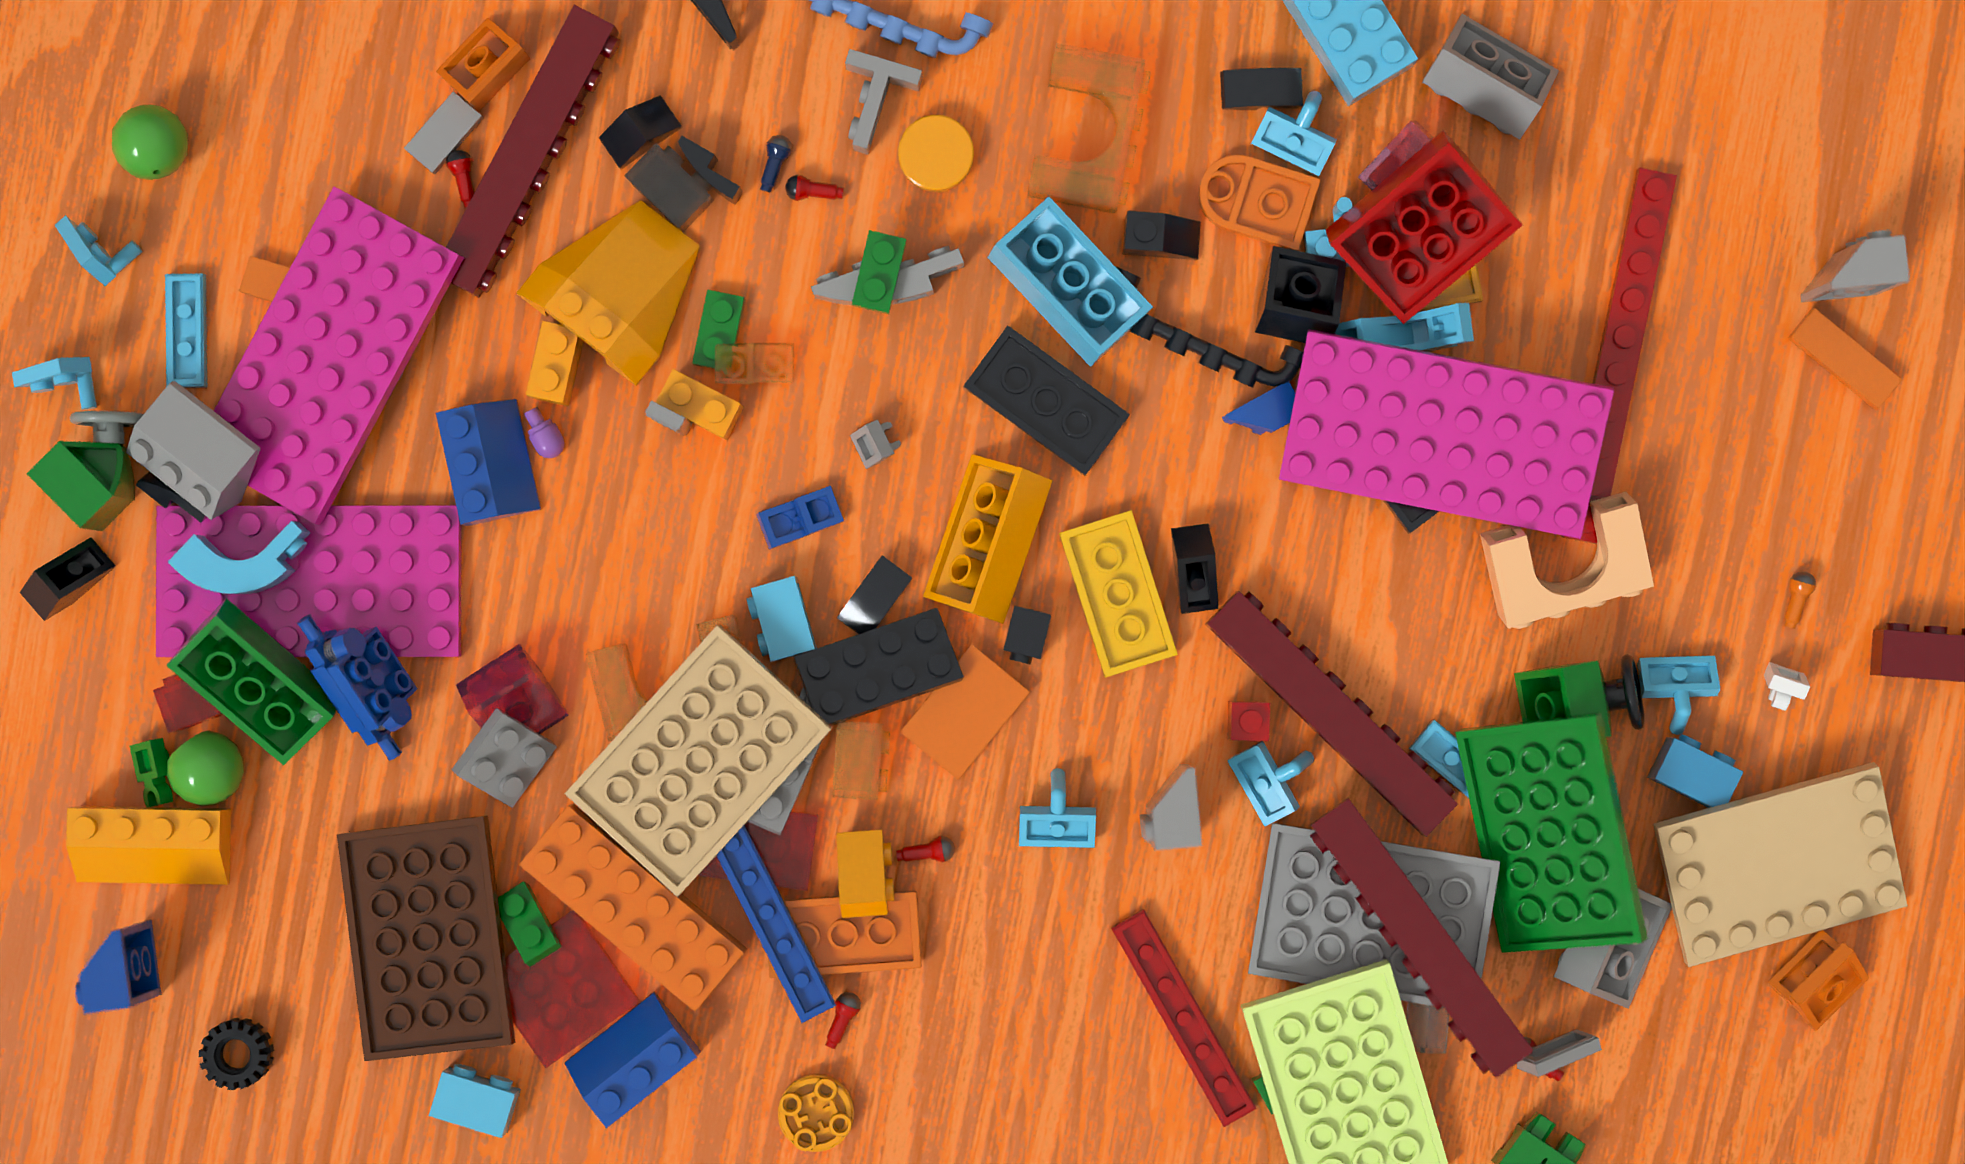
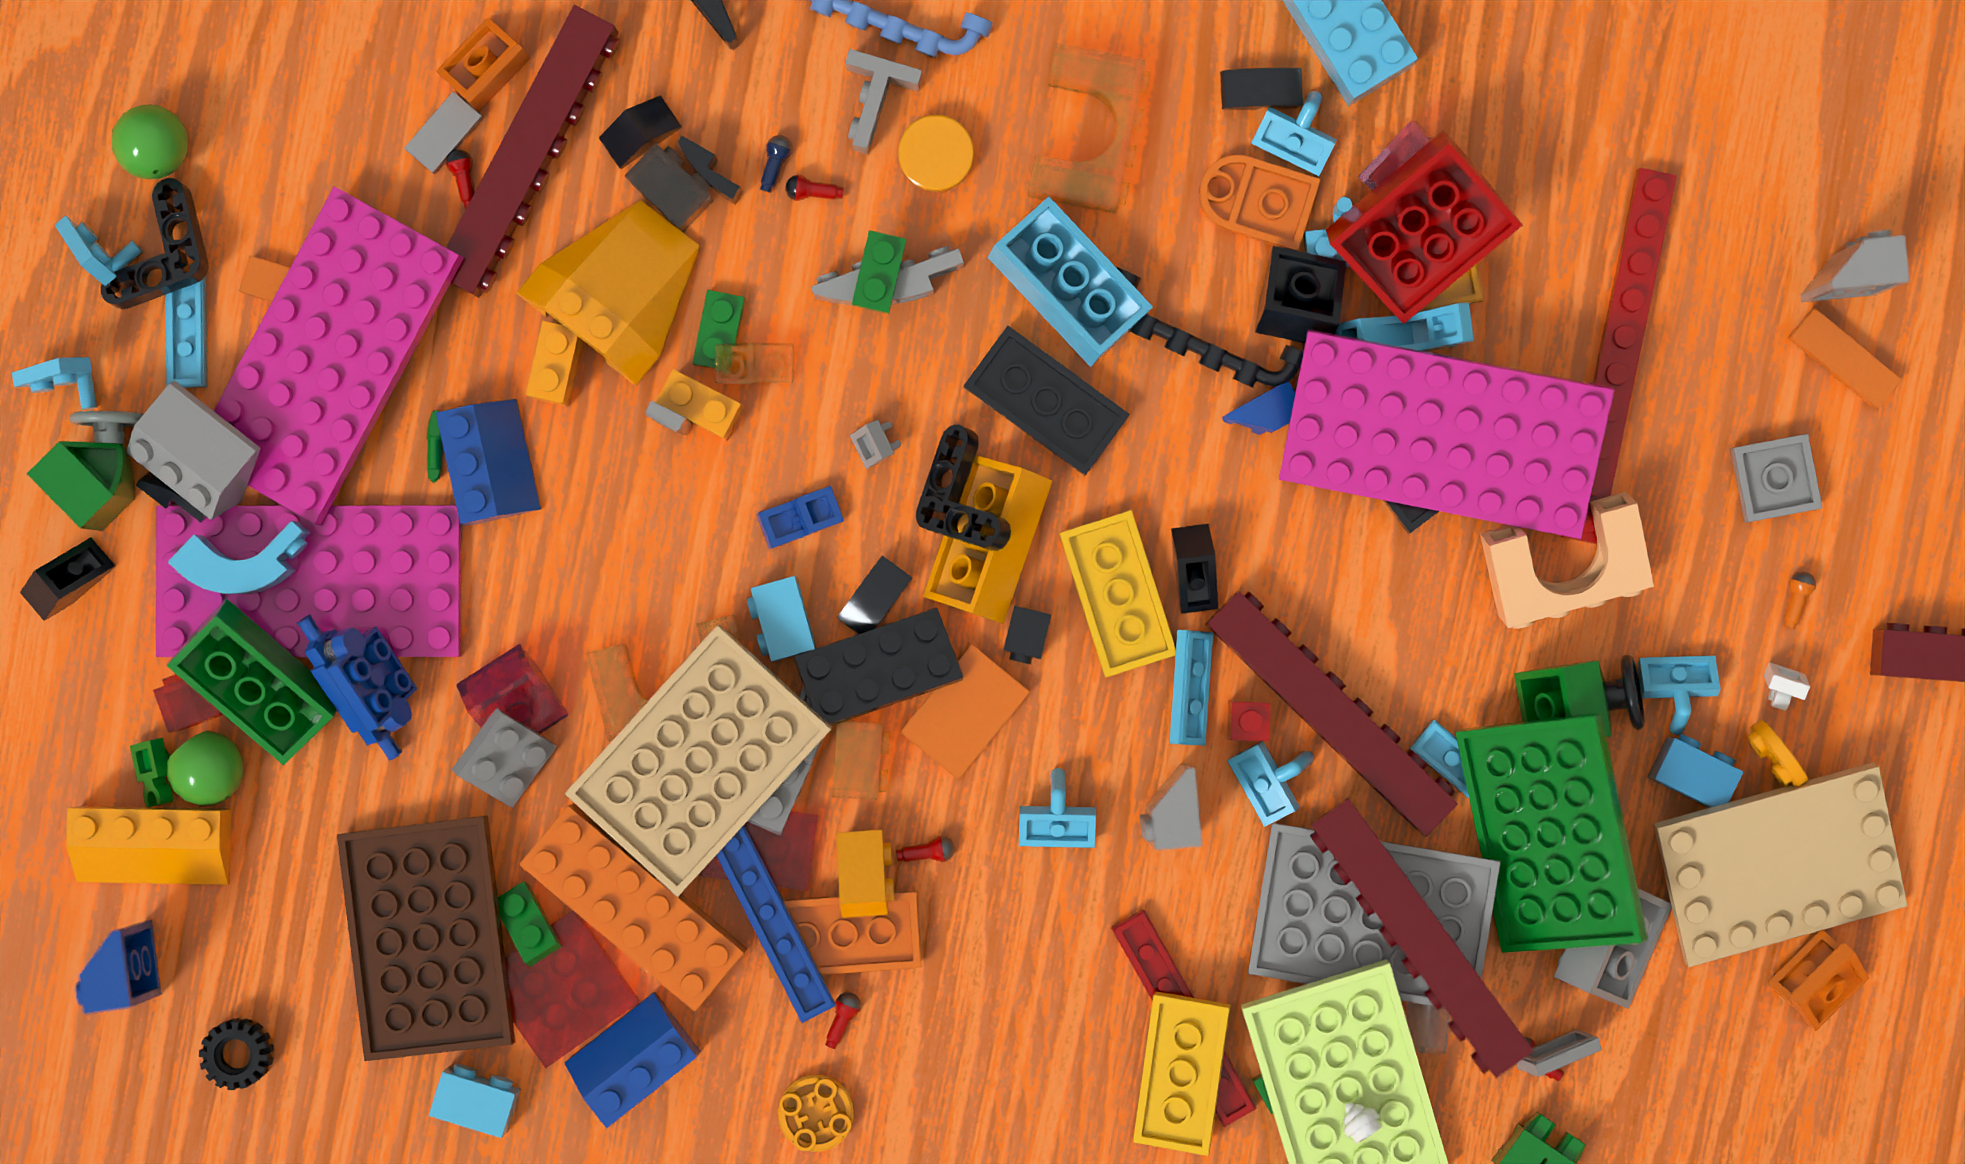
(172, 260): none -> black beam
(434, 448): none -> green piece
(544, 435): medium lavender cylinder -> none
(947, 499): none -> black beam
(1161, 235): black slope -> none
(1181, 1073): none -> yellow plate
(1191, 687): none -> medium azure tile
(1360, 1122): none -> white plate
(1491, 77): light grey slope -> none
(1767, 742): none -> light orange tile
(1776, 478): none -> light grey plate

